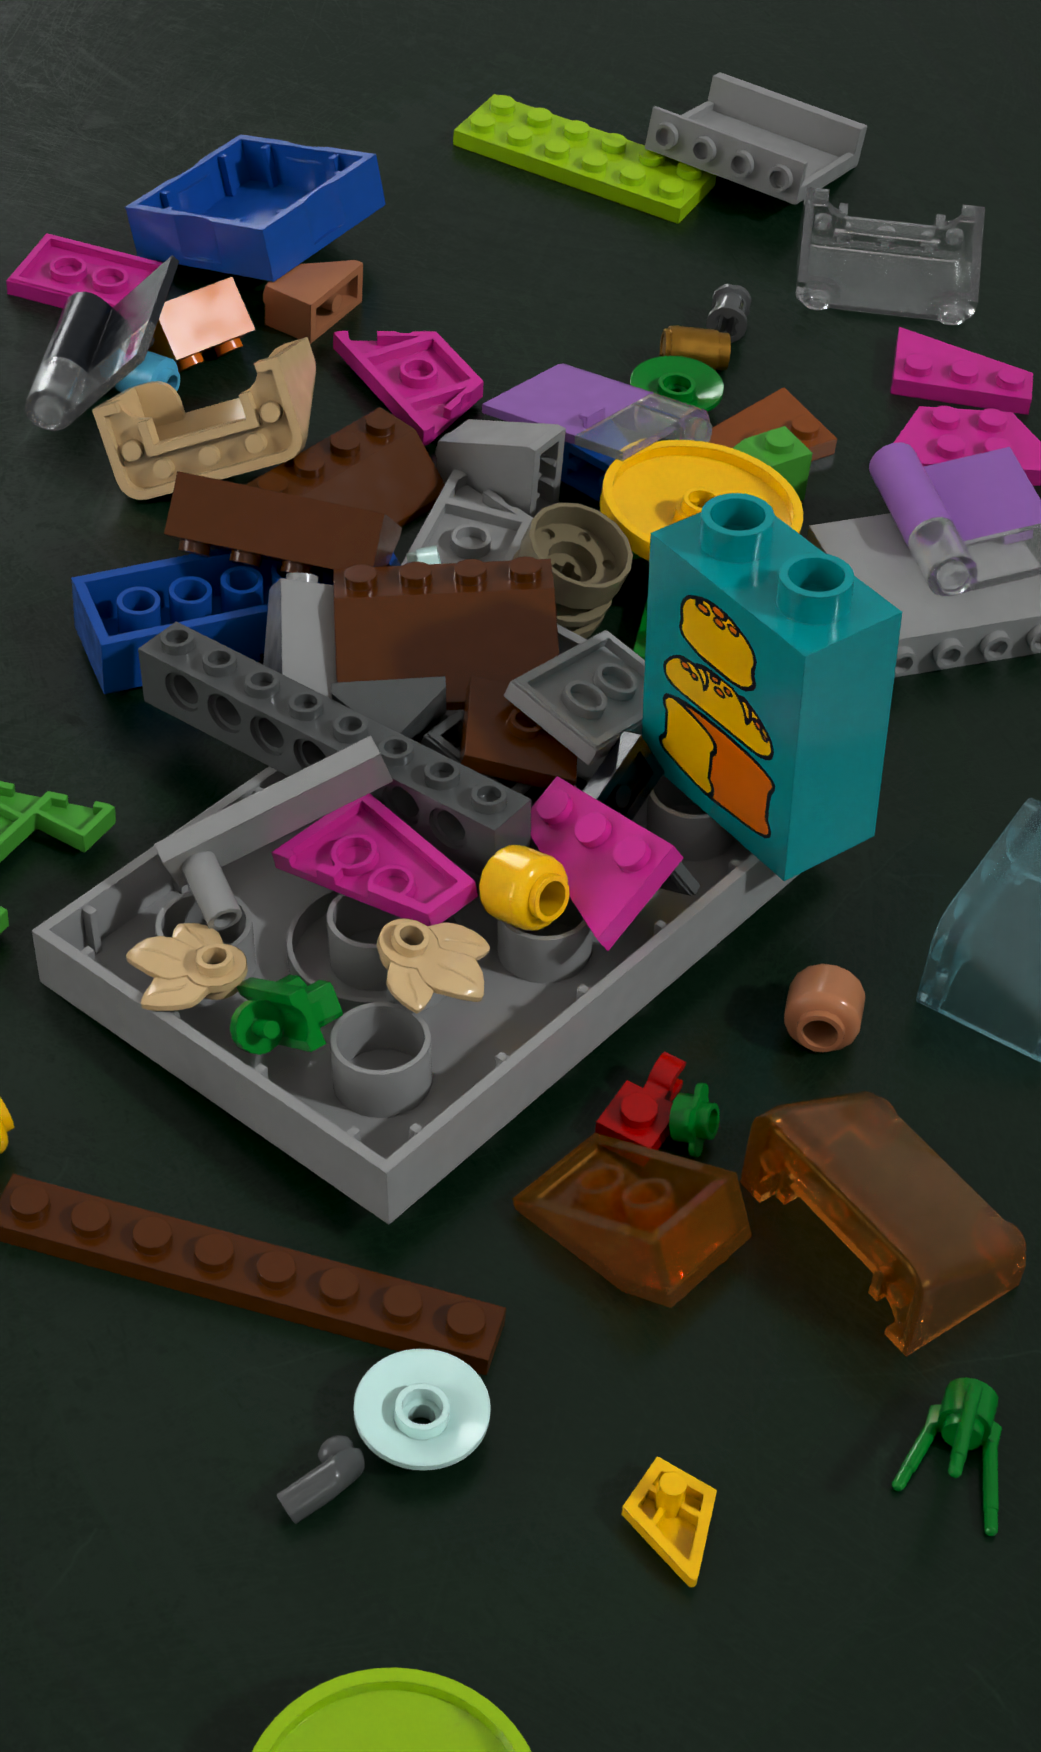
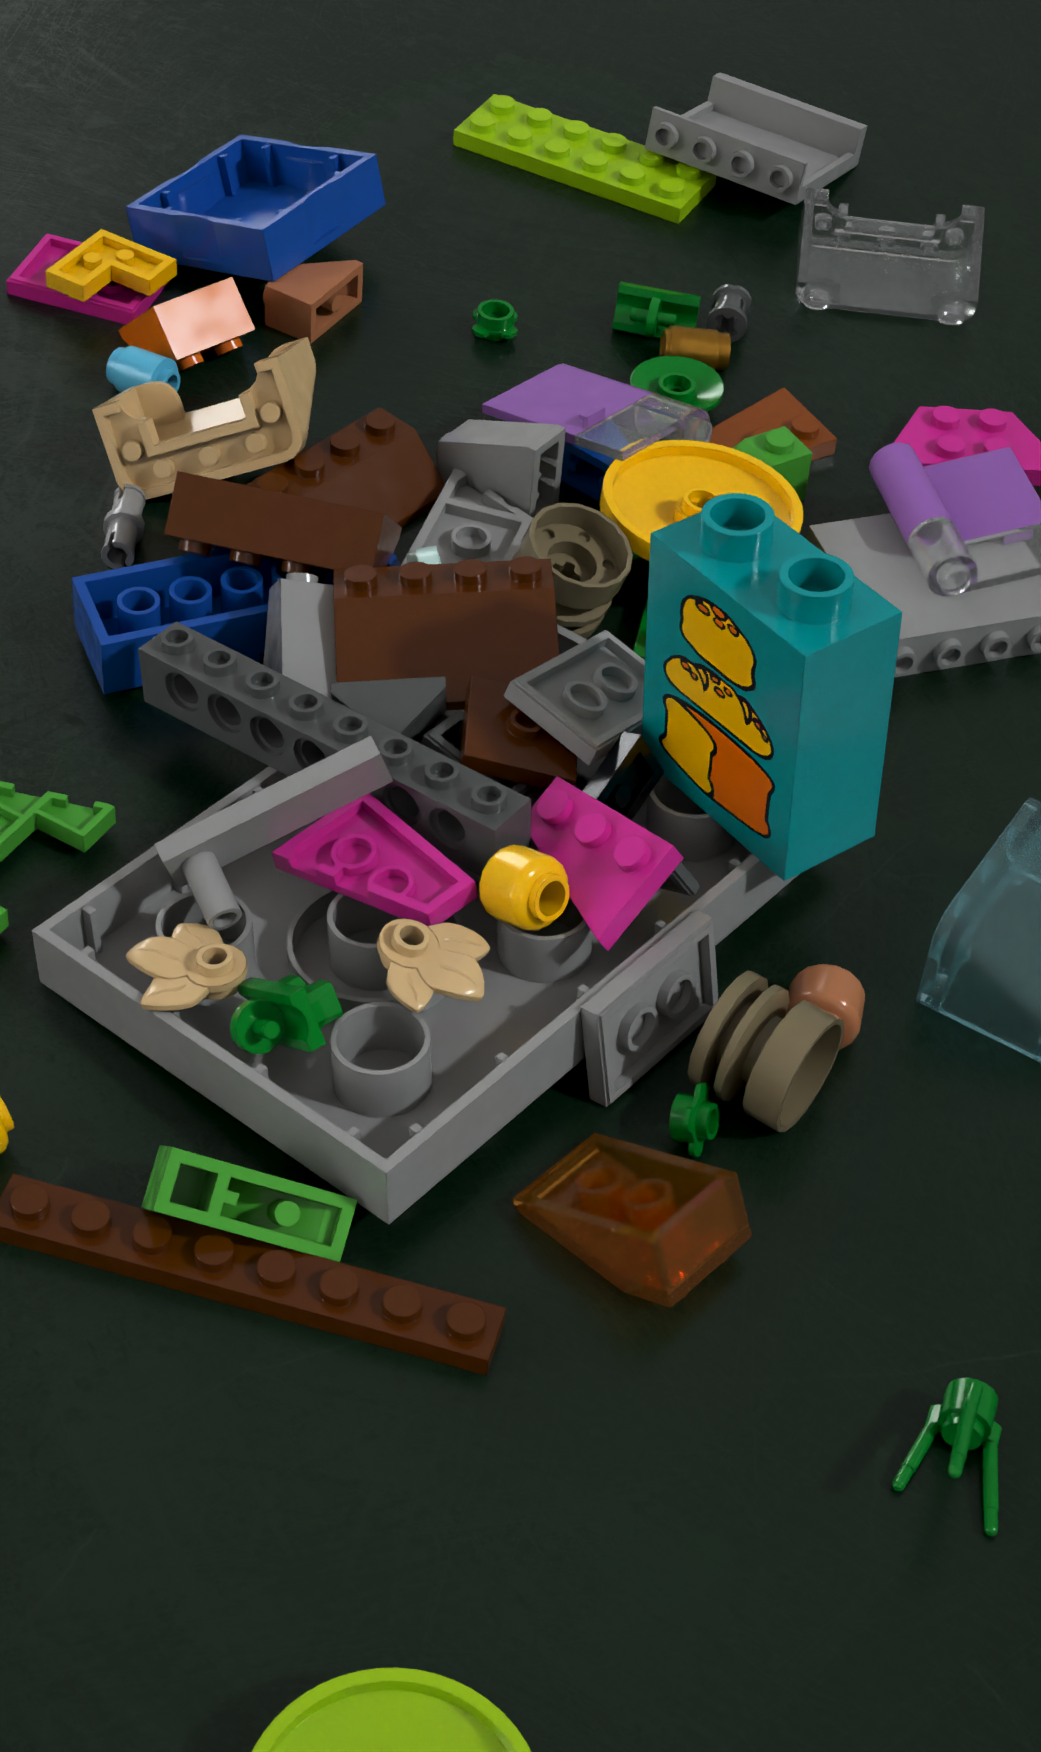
(95, 349): door -> none
(107, 259): none -> yellow plate
(123, 526): none -> light grey pin
(249, 1203): none -> bright green slope
(339, 1469): dark grey arm -> none
(414, 377): dark pink wing -> none
(425, 1386): light aqua dish -> none
(495, 320): none -> green plate
(644, 1113): red plate -> none
(650, 1008): none -> light grey tile
(652, 309): none -> green hips
(672, 1516): yellow piece -> none
(765, 1050): none -> dark tan wheel
(893, 1204): clear orange windscreen -> none
(957, 376): dark pink wing -> none

